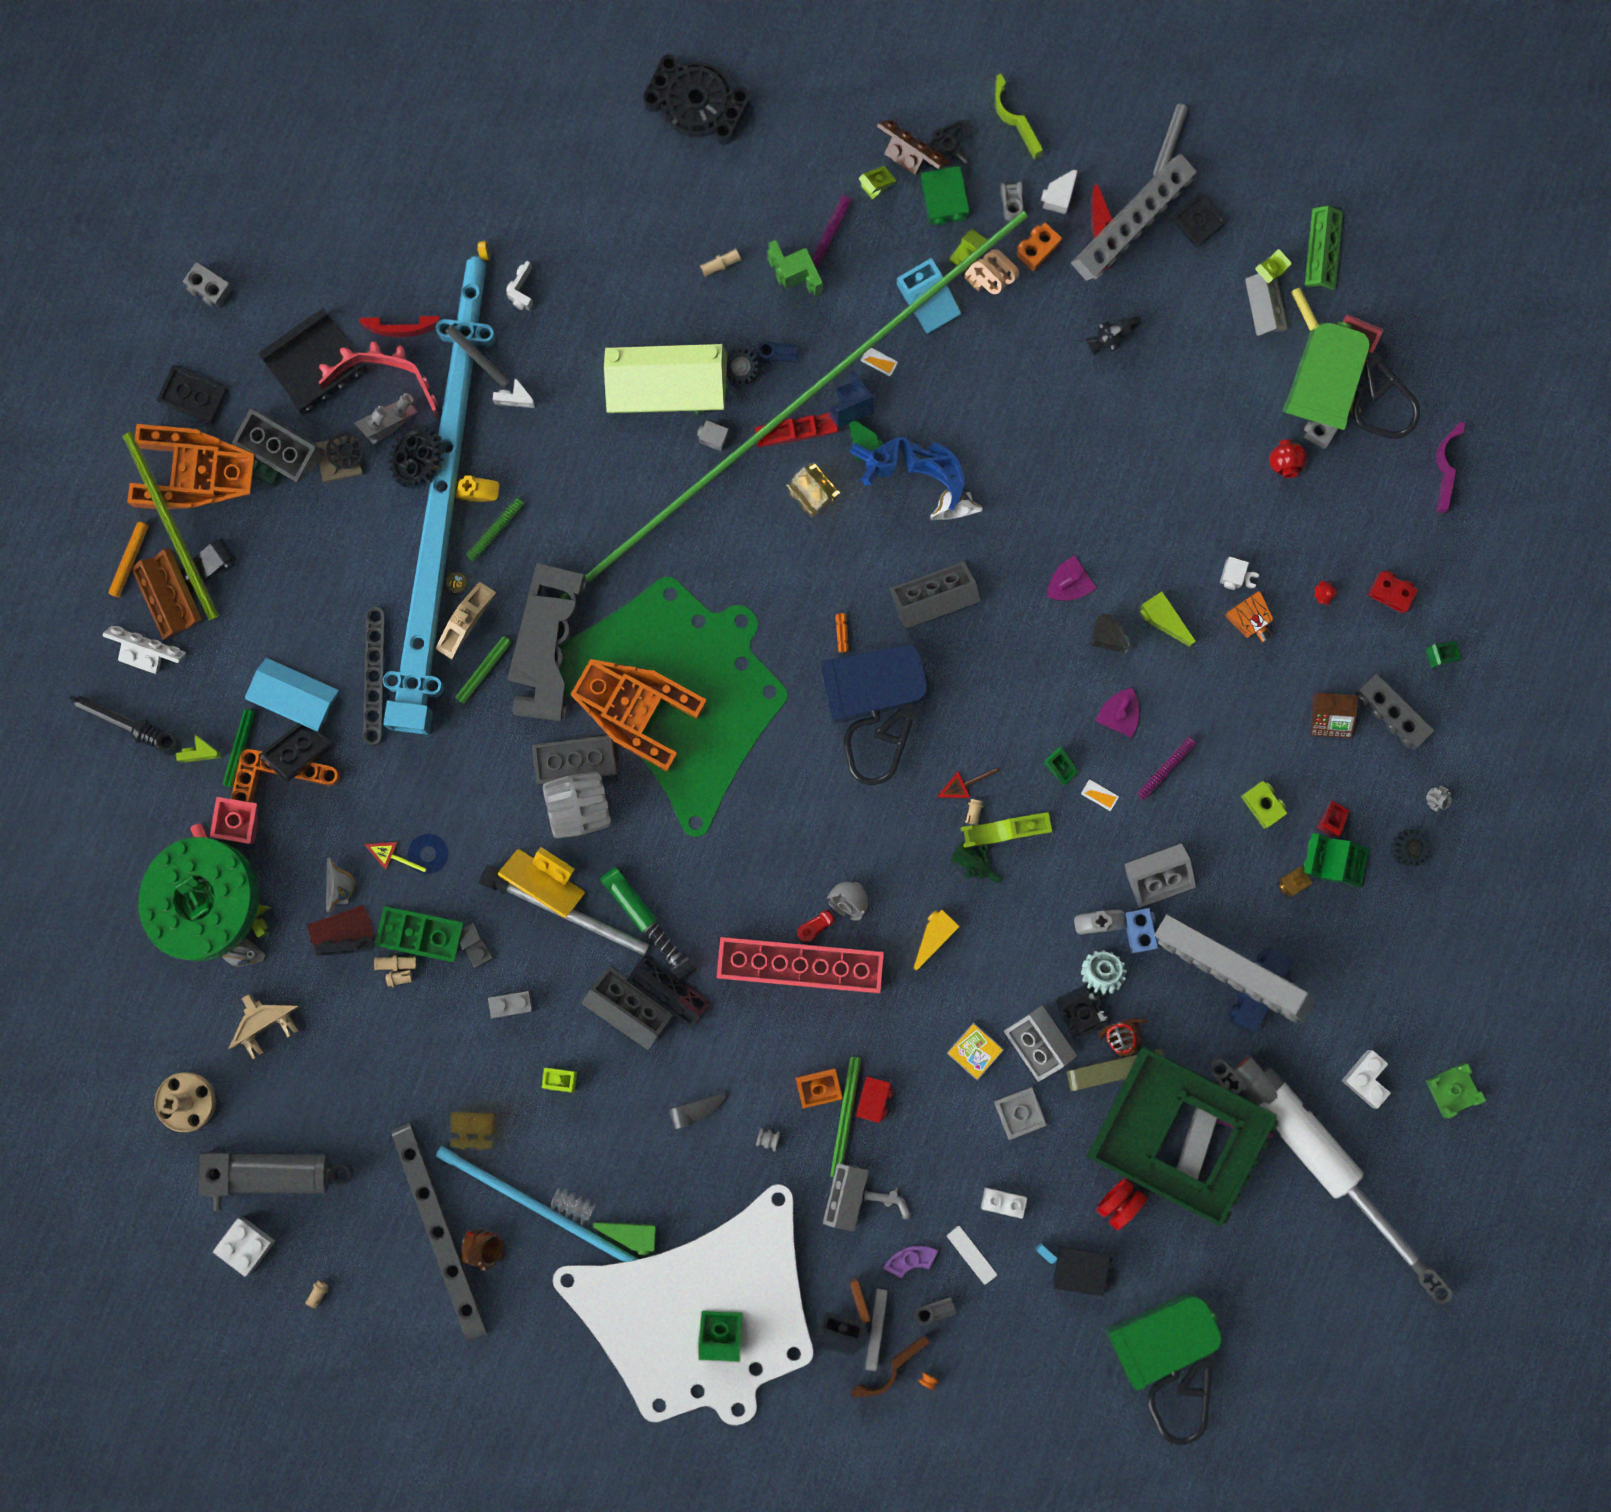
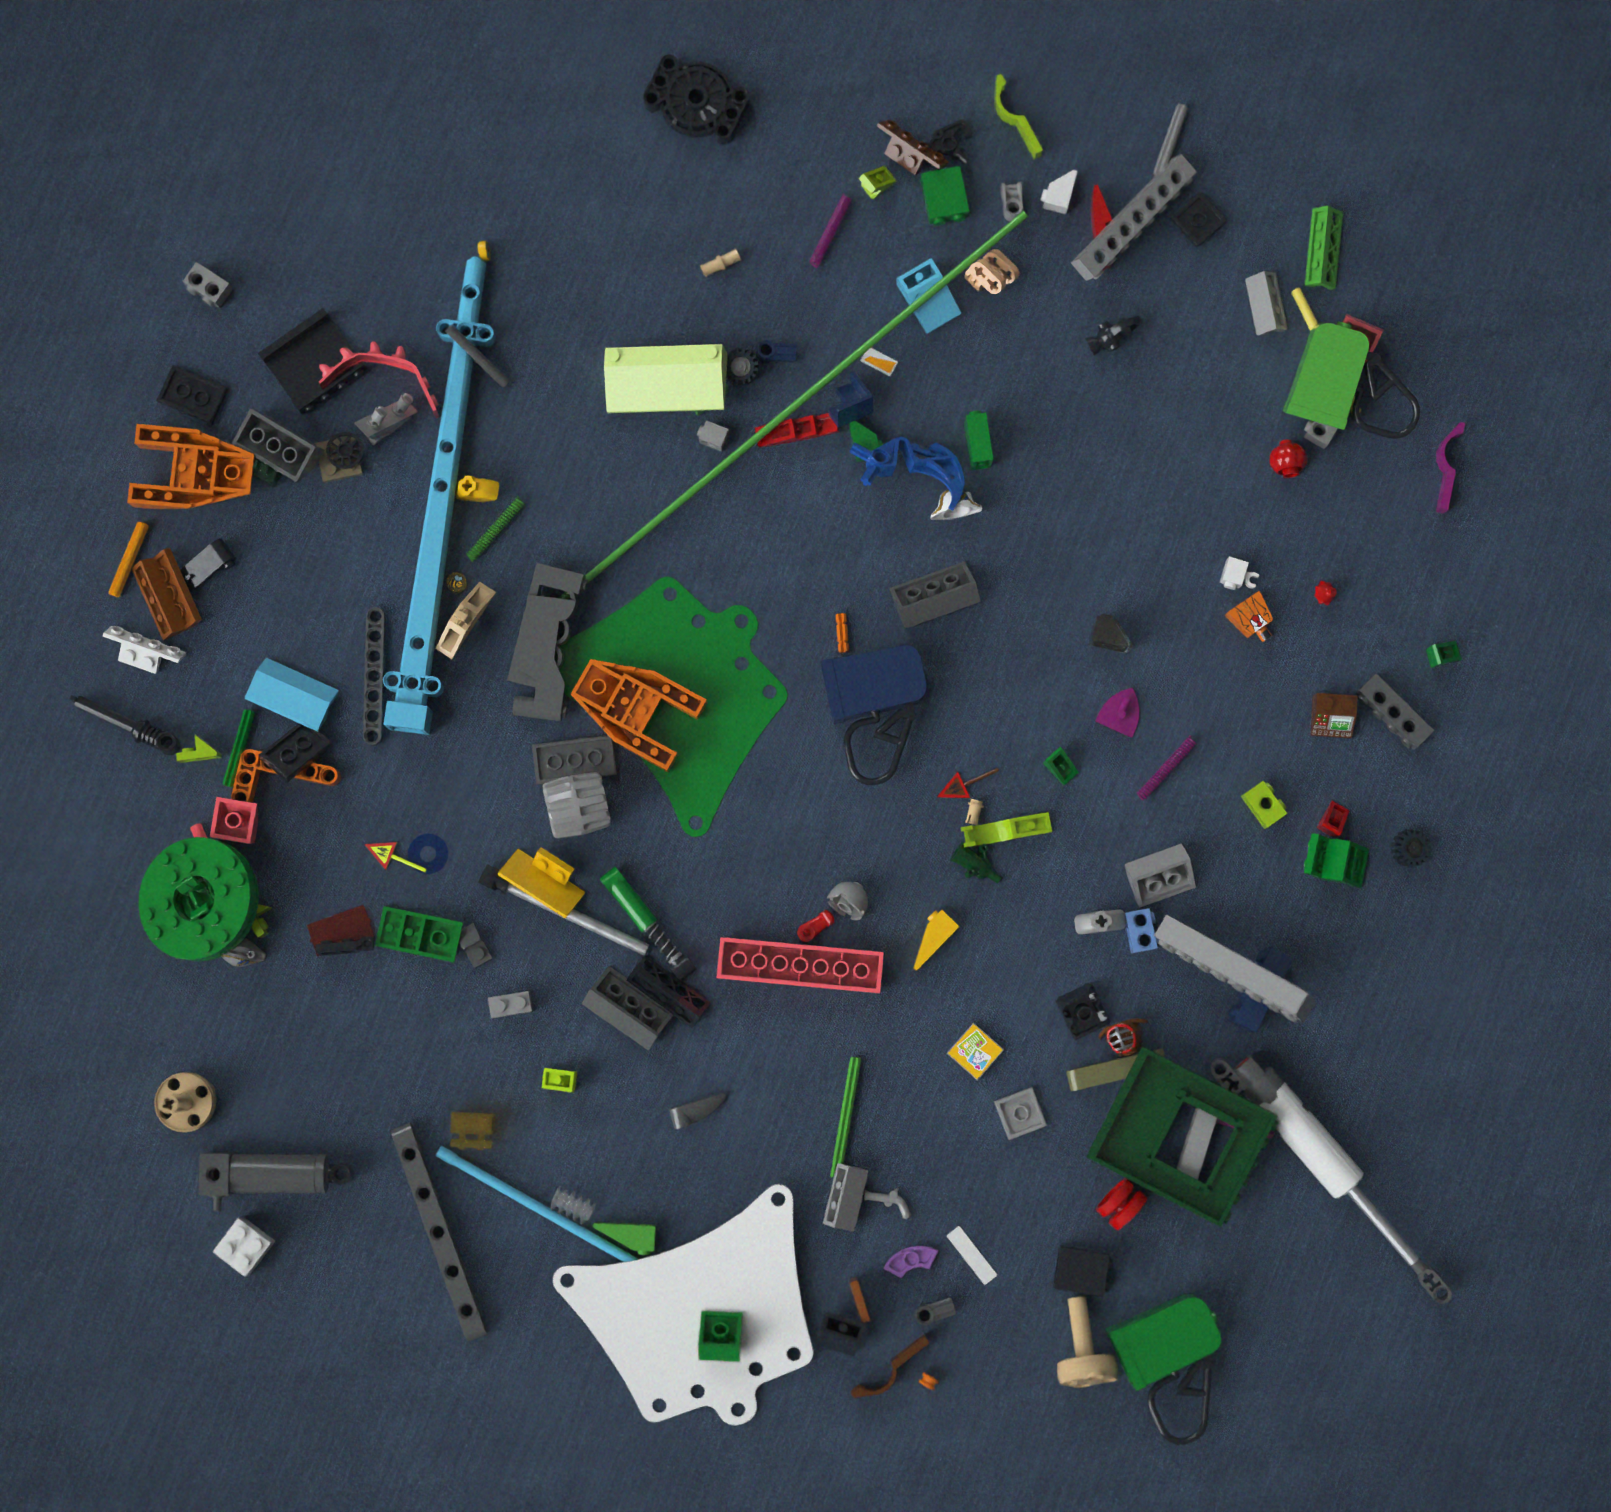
(171, 527): lime axle -> none
(257, 1019): tan connector -> none
(317, 1294): tan pin -> none
(339, 885): light grey hat -> none
(394, 963): tan pin -> none
(398, 978): tan pin -> none
(407, 466): black gear -> none
(425, 325): red slope -> none
(482, 671): bright green axle -> none
(482, 1248): reddish brown piece -> none
(519, 299): white bracket -> none
(519, 398): white slope -> none
(768, 1139): light grey bush -> none
(794, 269): bright green bracket -> none
(814, 486): clear yellow brick -> none
(818, 1088): orange slope -> none
(873, 1100): red brick -> none
(876, 1330): light grey beam -> none
(968, 245): lime slope -> none
(978, 440): none -> green brick
(1003, 1202): white brick -> none
(1040, 1043): light grey slope -> none
(1042, 249): orange brick -> none
(1046, 1253): medium azure tile -> none
(1070, 581): magenta shield -> none
(1086, 1367): none -> tan piece
(1099, 795): sticker -> none
(1102, 981): light aqua gear -> none
(1164, 617): lime slope -> none
(1274, 267): lime slope -> none
(1294, 882): pearl gold brick -> none
(1362, 1079): white brick -> none
(1393, 591): red brick -> none
(1439, 798): light grey gear -> none
(1454, 1090): bright green panel -> none

